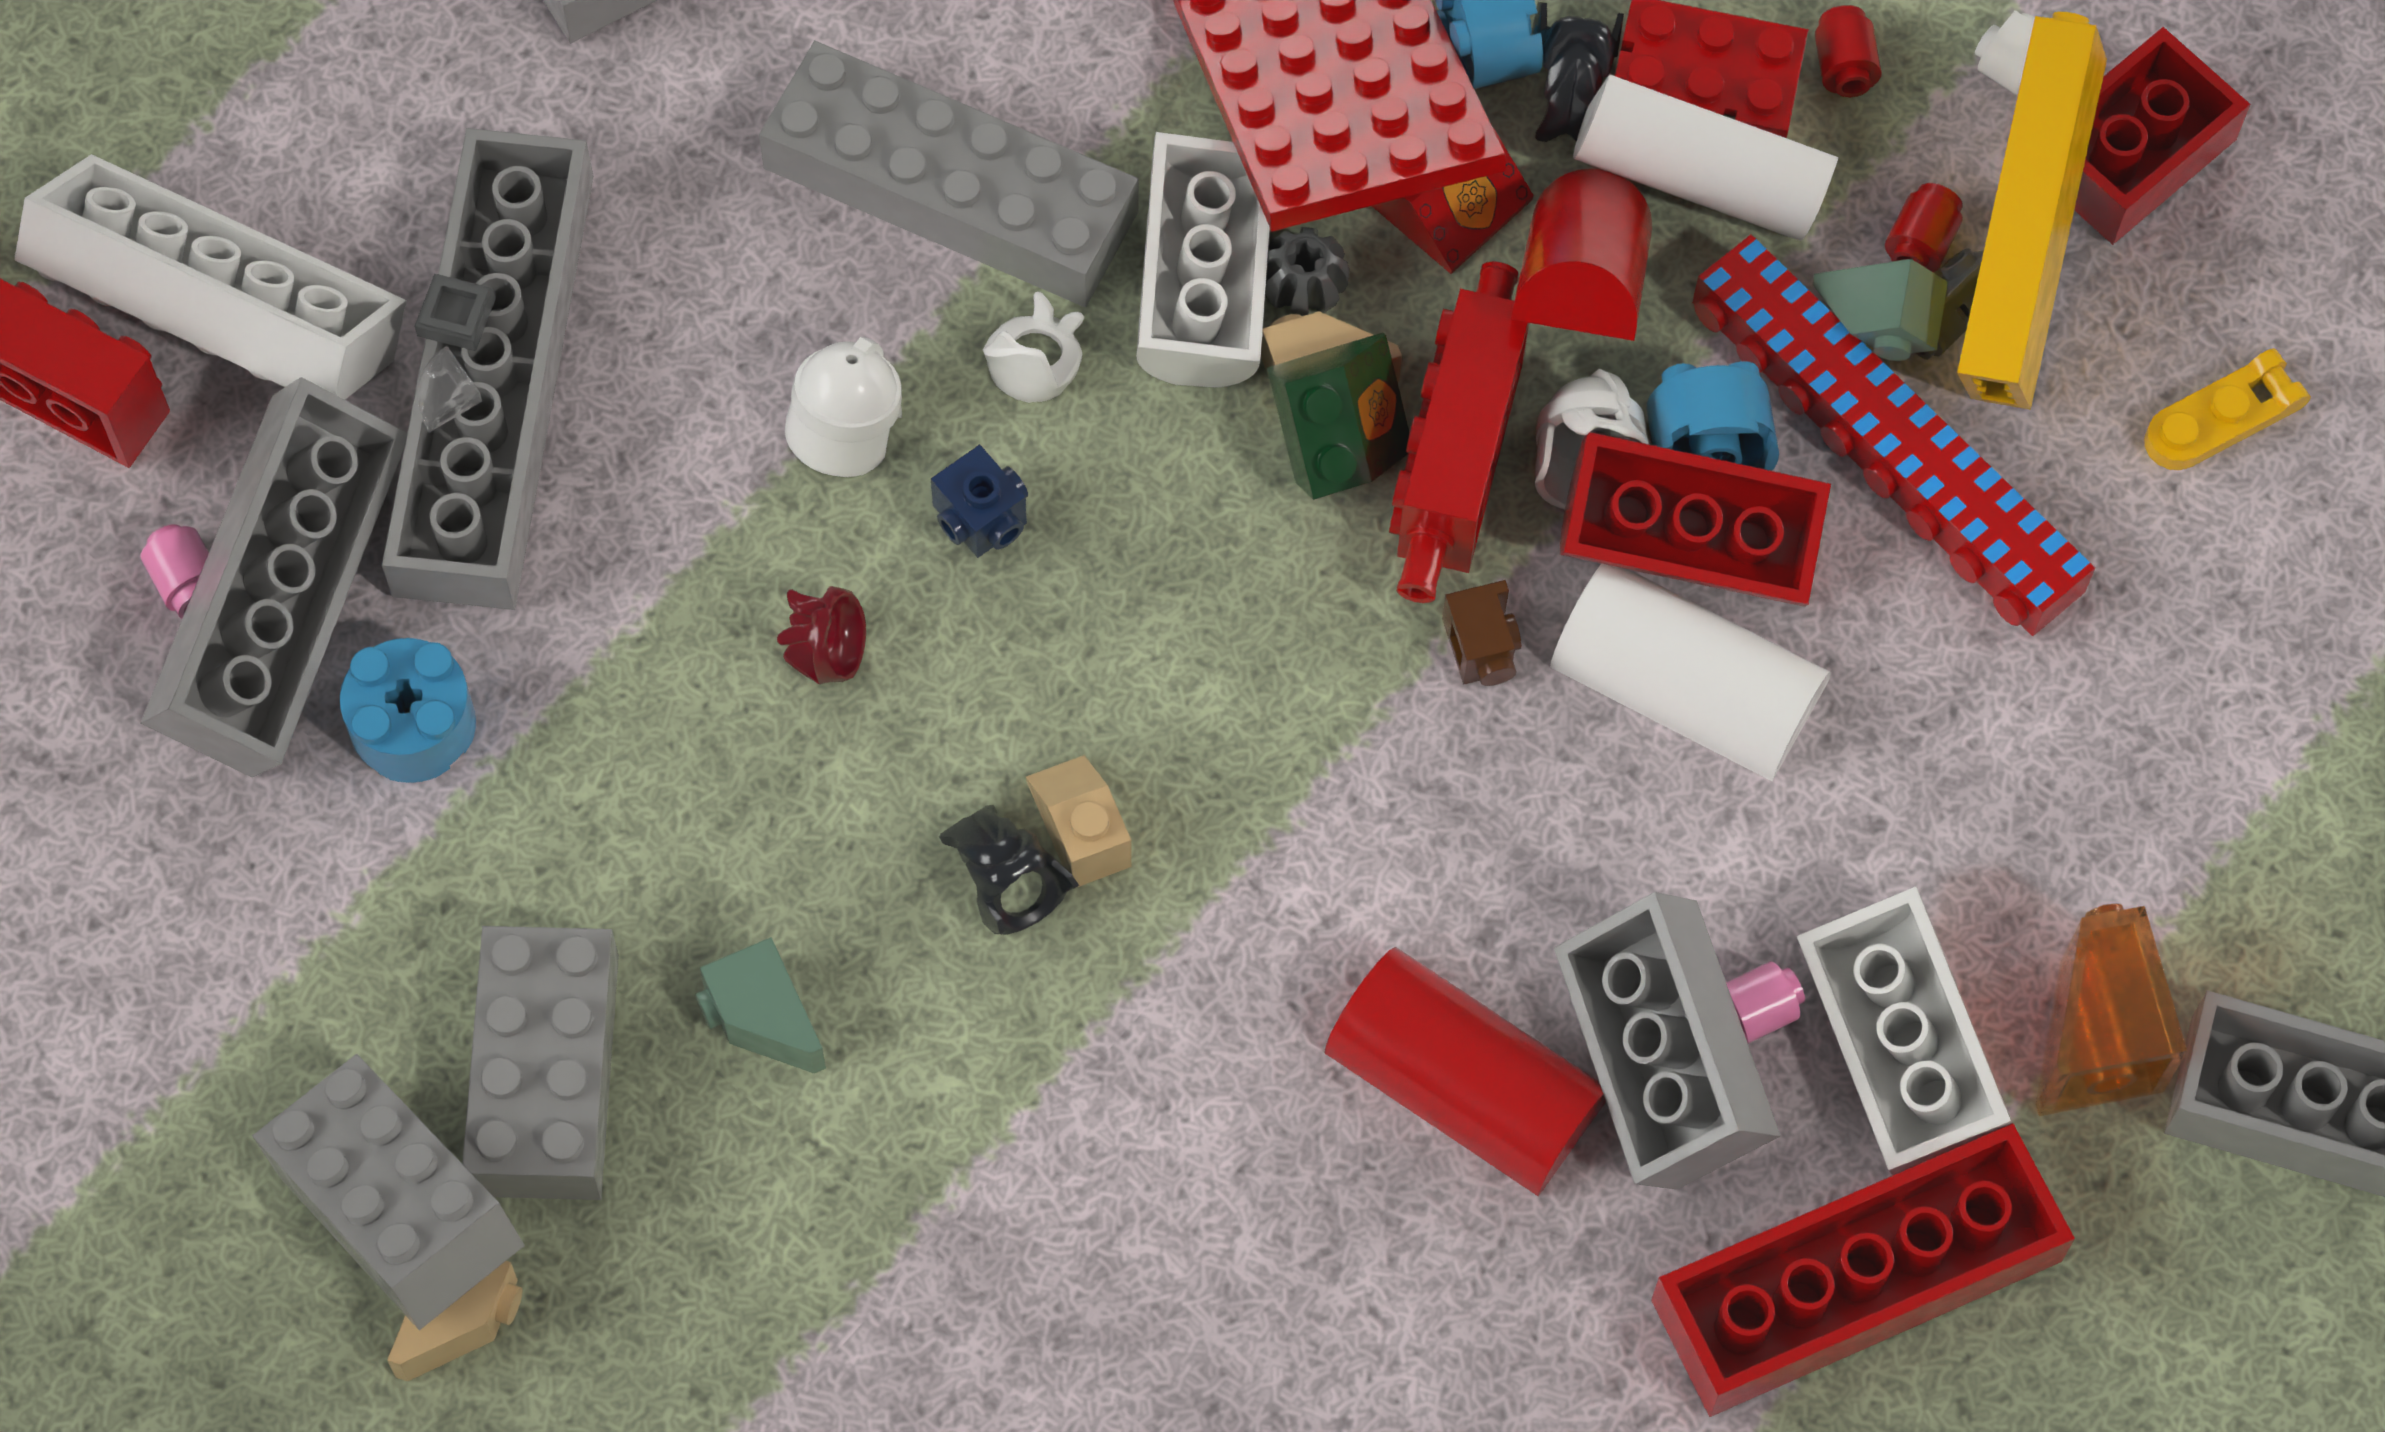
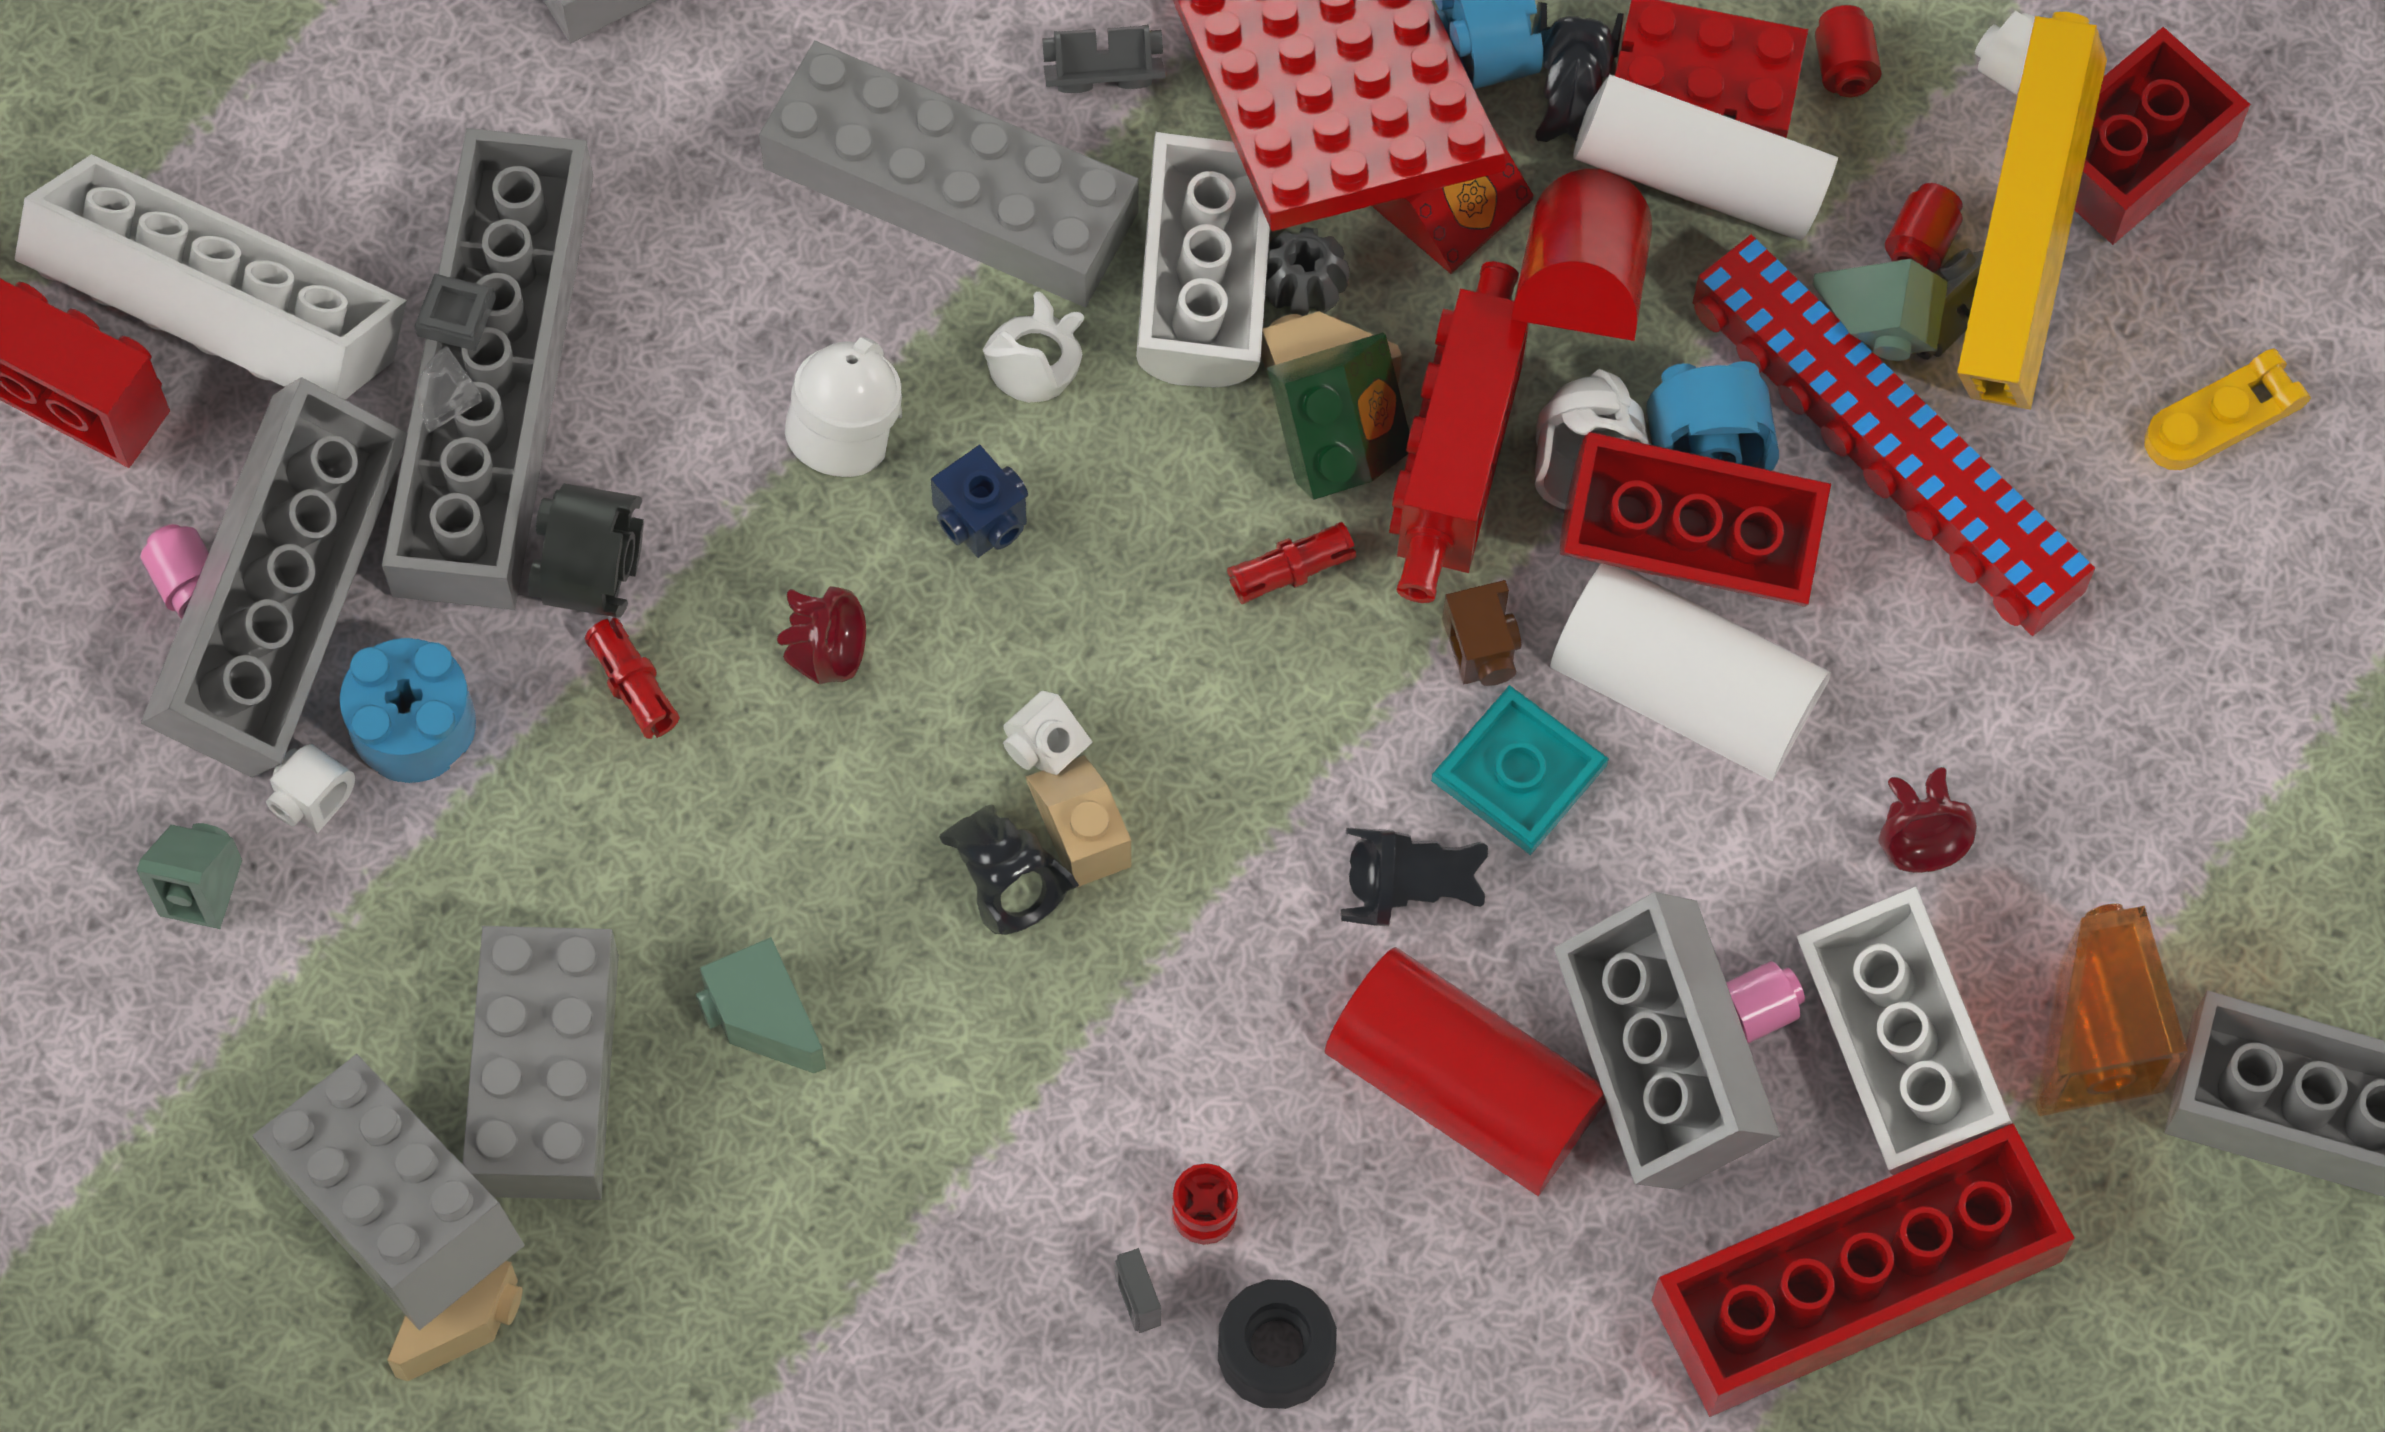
(191, 873): none -> sand green slope
(309, 787): none -> white plate
(586, 549): none -> pearl dark grey brick
(631, 678): none -> red pin
(1045, 734): none -> white plate
(1081, 65): none -> dark grey hinge
(1137, 1291): none -> dark grey tile
(1205, 1191): none -> red wheel
(1274, 1385): none -> black tyre
(1291, 562): none -> red pin
(1394, 869): none -> black hair
(1519, 769): none -> teal tile
(1926, 832): none -> dark red piece

